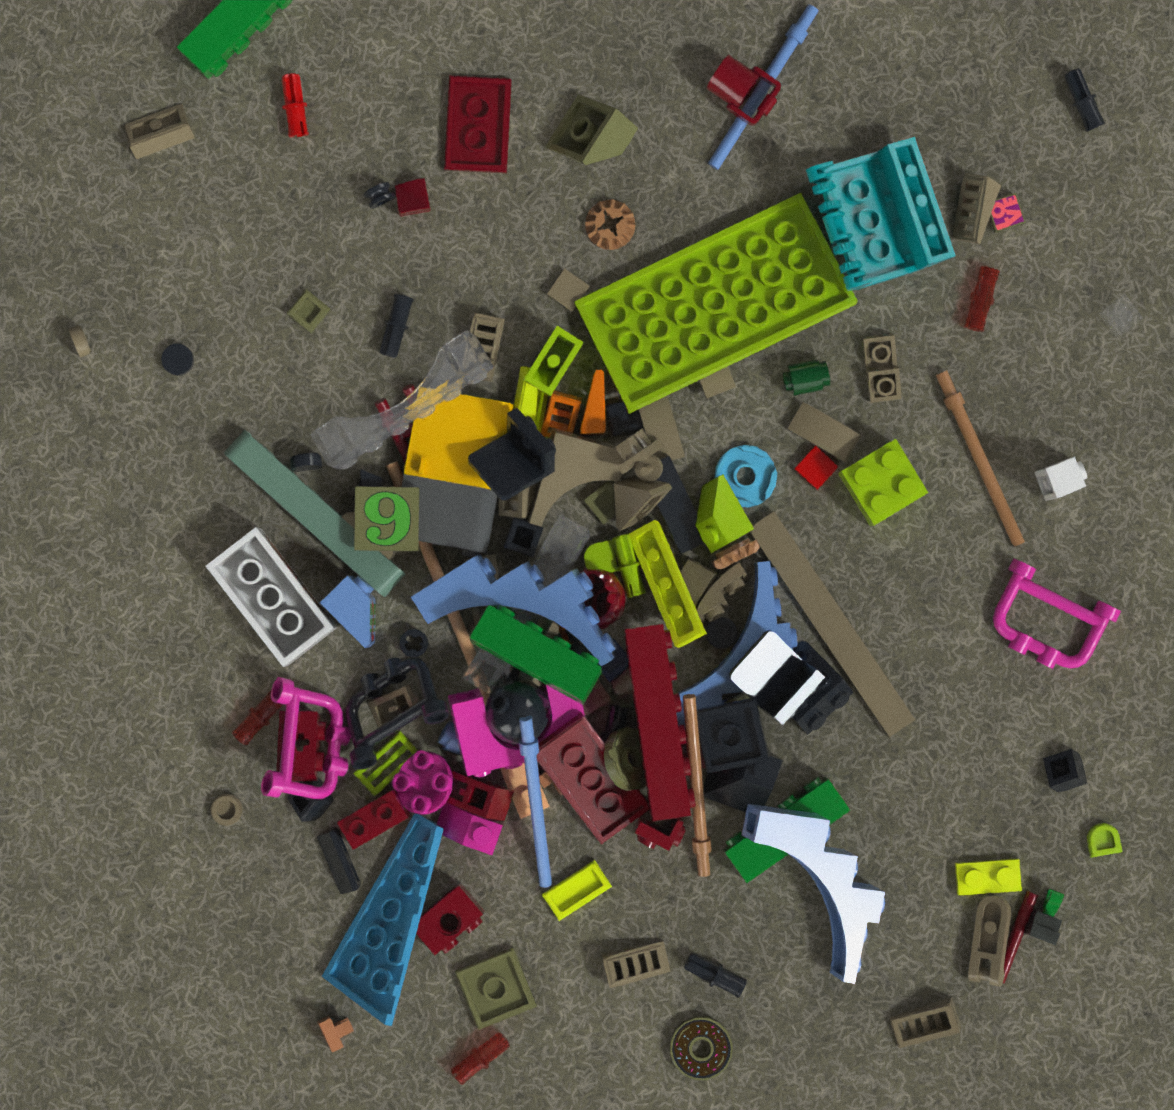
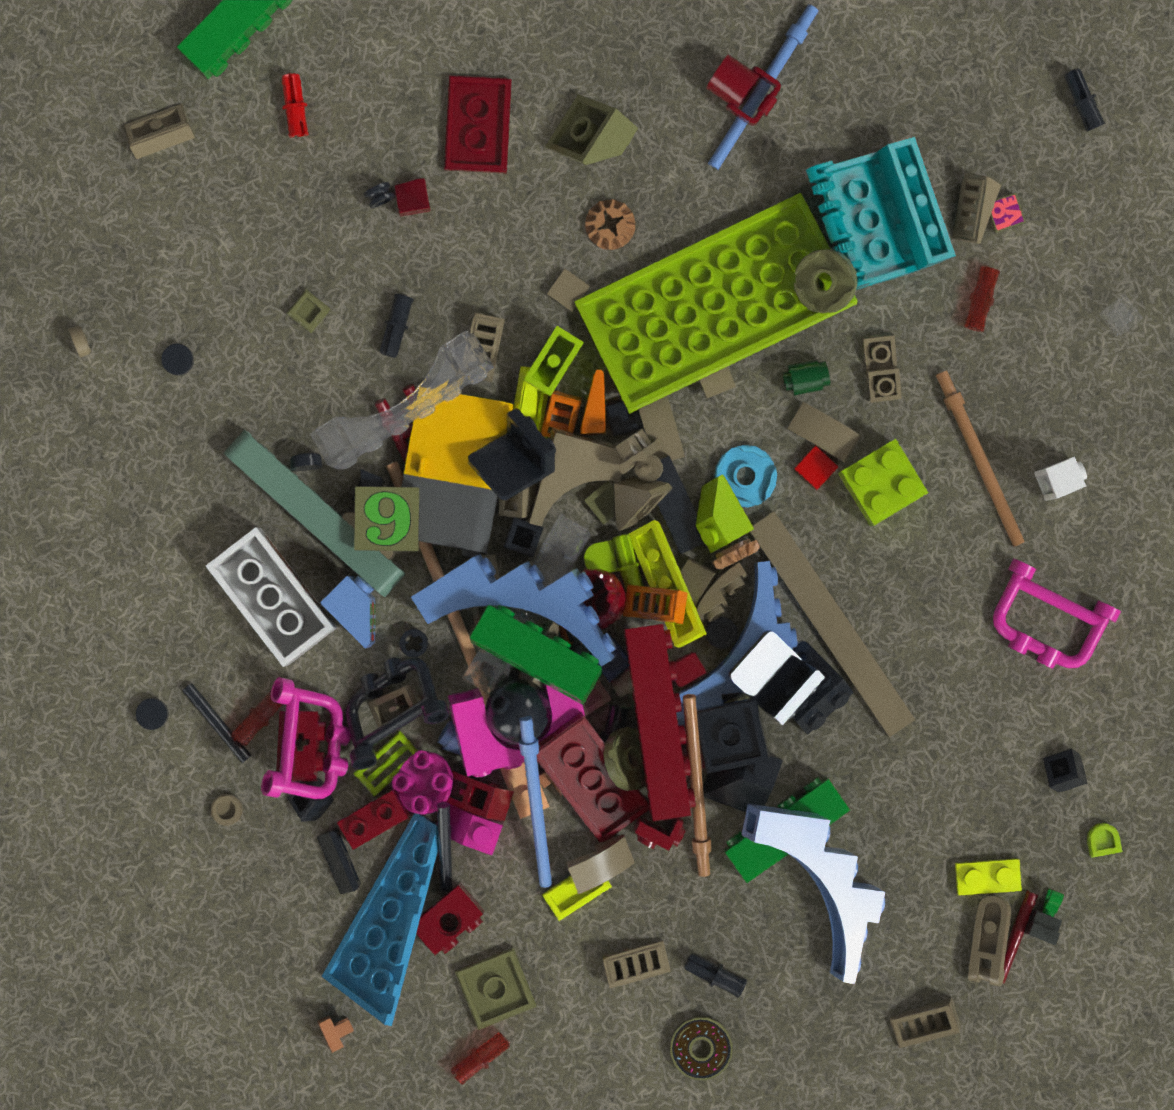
(152, 714): none -> black tile
(216, 723): none -> black bar
(444, 845): none -> black bar
(601, 865): none -> dark tan slope
(676, 605): none -> orange slope
(688, 669): none -> dark red slope
(842, 276): none -> olive tile

